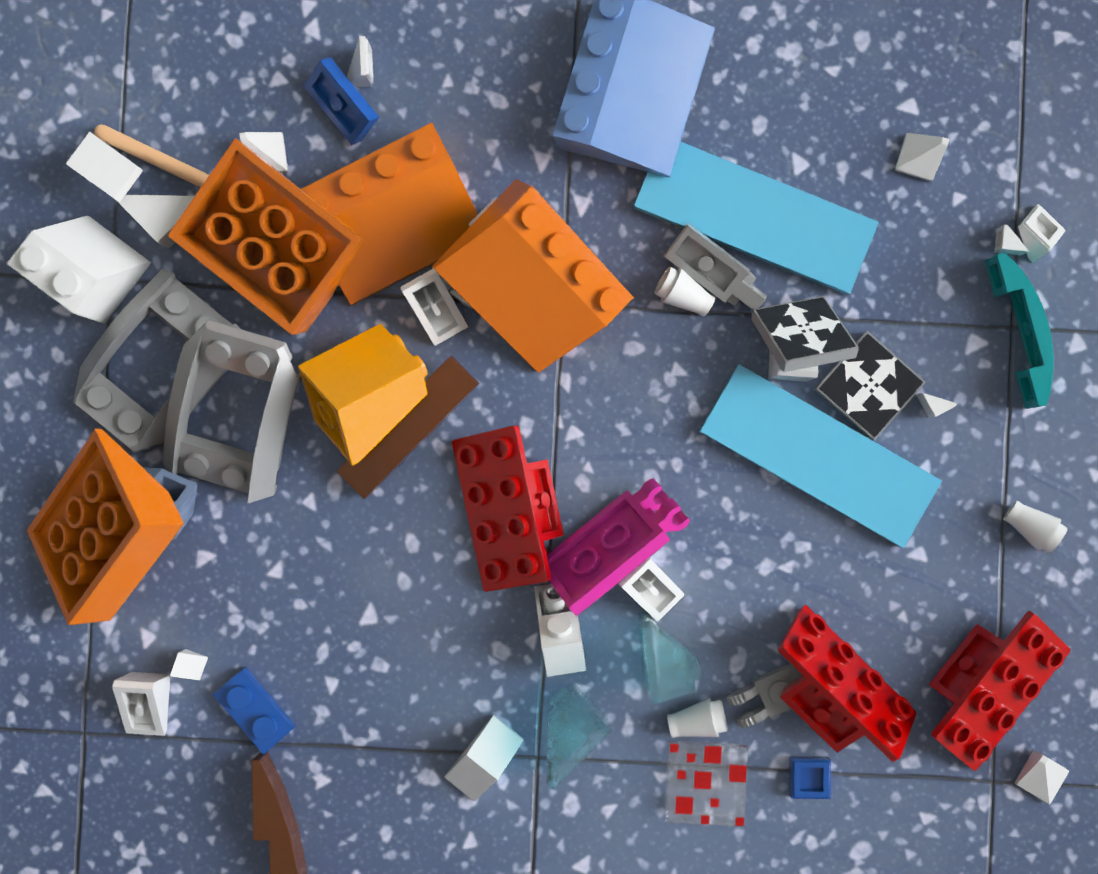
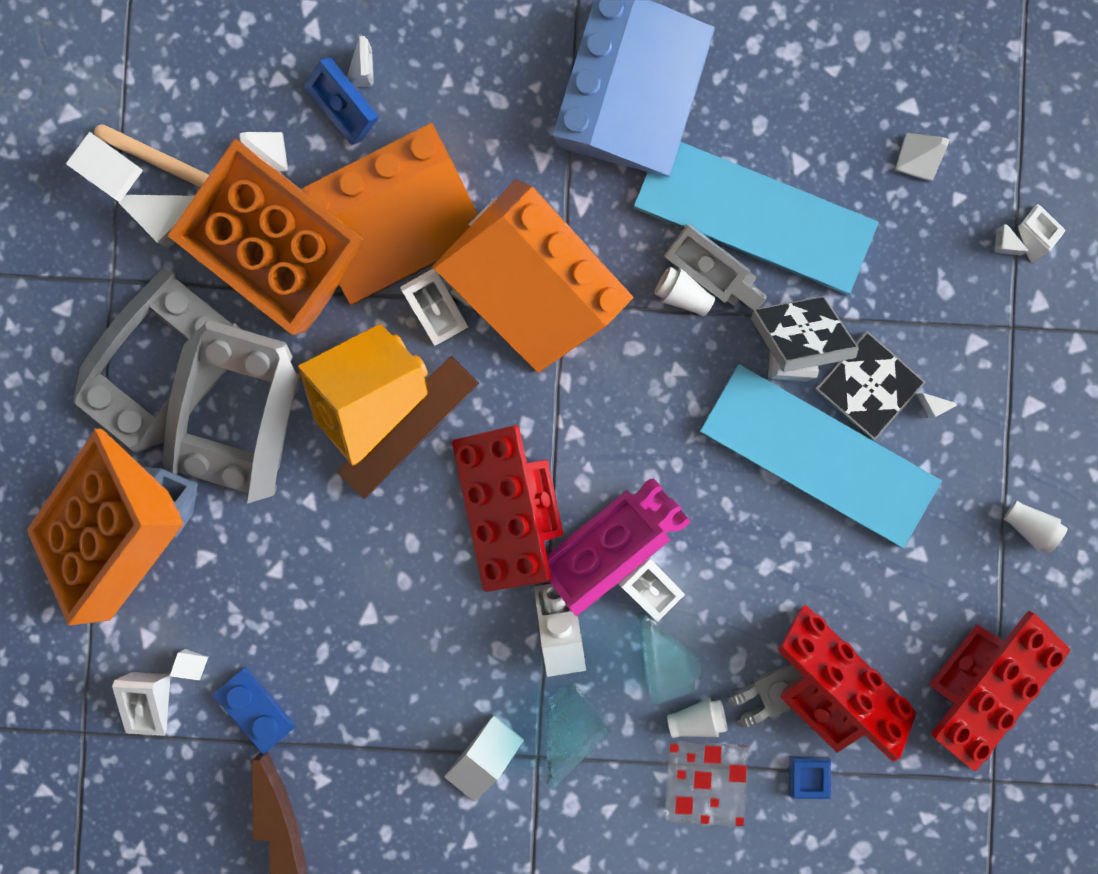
(80, 266): white slope -> none
(1033, 325): teal slope -> none
(1041, 777): white slope -> none

